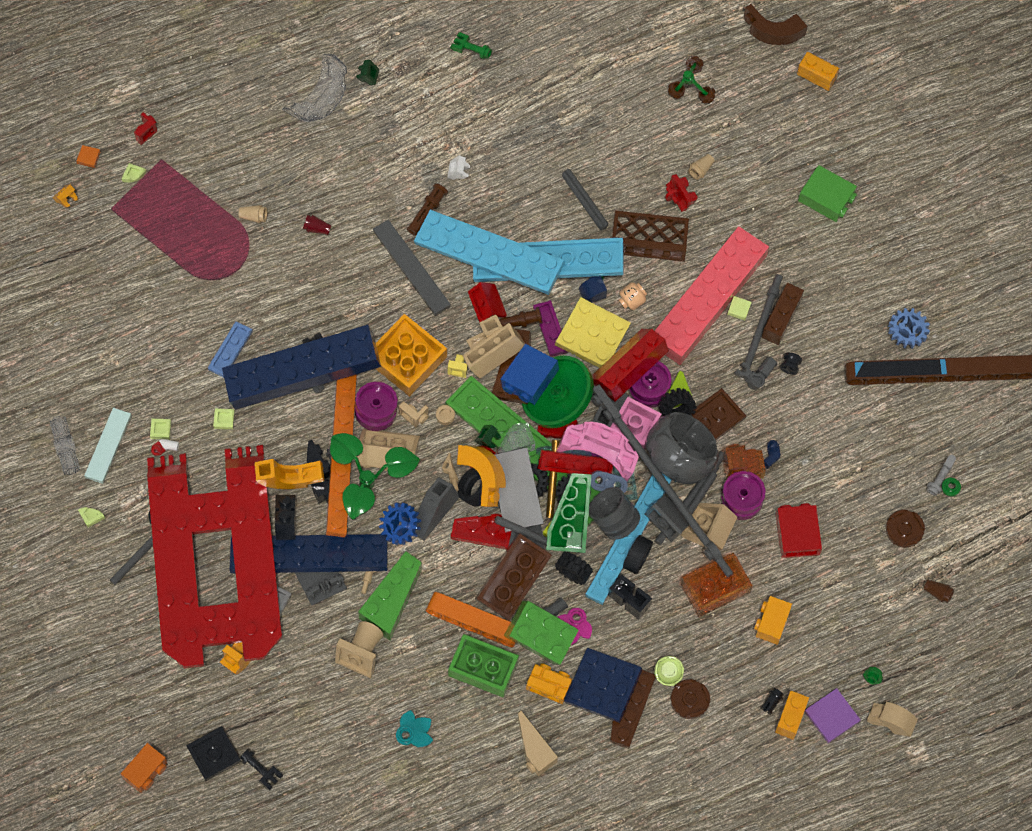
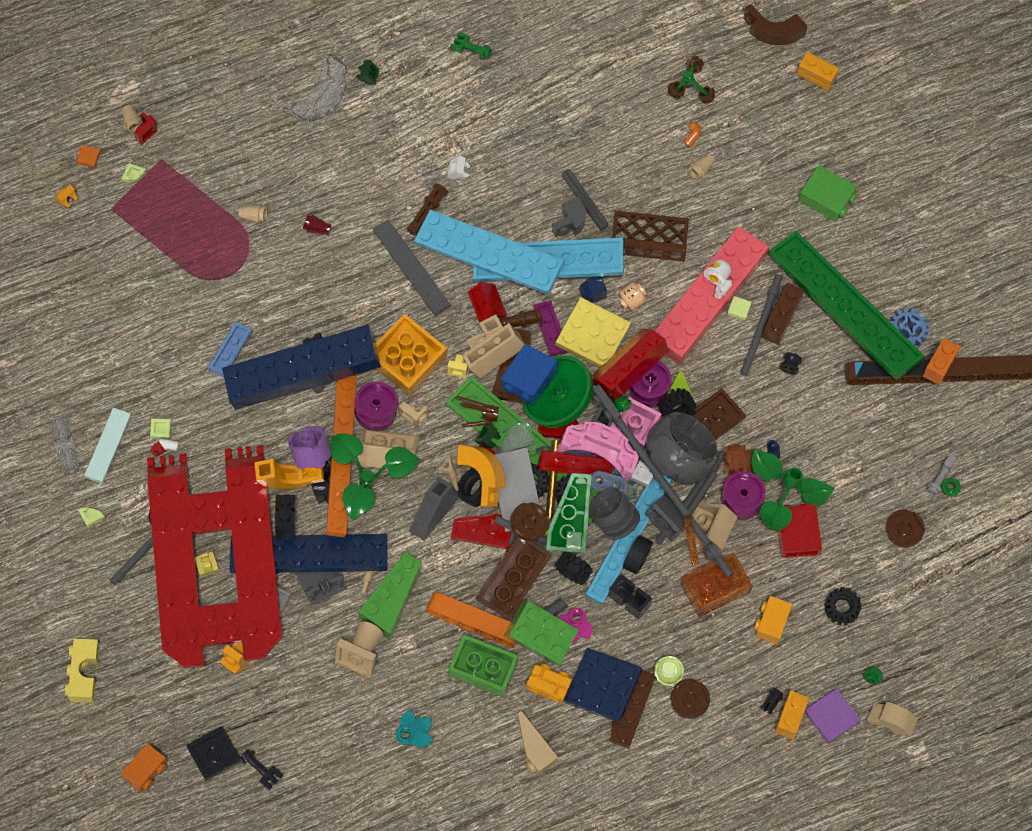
(82, 653): none -> light yellow arch
(131, 119): none -> tan cone
(206, 564): none -> light yellow tile
(223, 418): yellowish green tile -> none
(310, 447): none -> medium lavender brick
(400, 533): blue gear -> none
(445, 415): tan tile -> none
(489, 413): none -> reddish brown plant
(529, 521): none -> reddish brown tile
(574, 218): none -> dark grey brick
(622, 403): none -> green plate
(642, 475): none -> white tile
(677, 192): red hips -> none
(691, 539): none -> clear orange bar
(694, 135): none -> orange arm
(718, 275): none -> white piece
(757, 379): dark grey bar -> none
(813, 491): none -> green plant
(846, 305): none -> green plate
(851, 598): none -> black tyre
(941, 361): none -> orange brick
(941, 591): reddish brown cone -> none

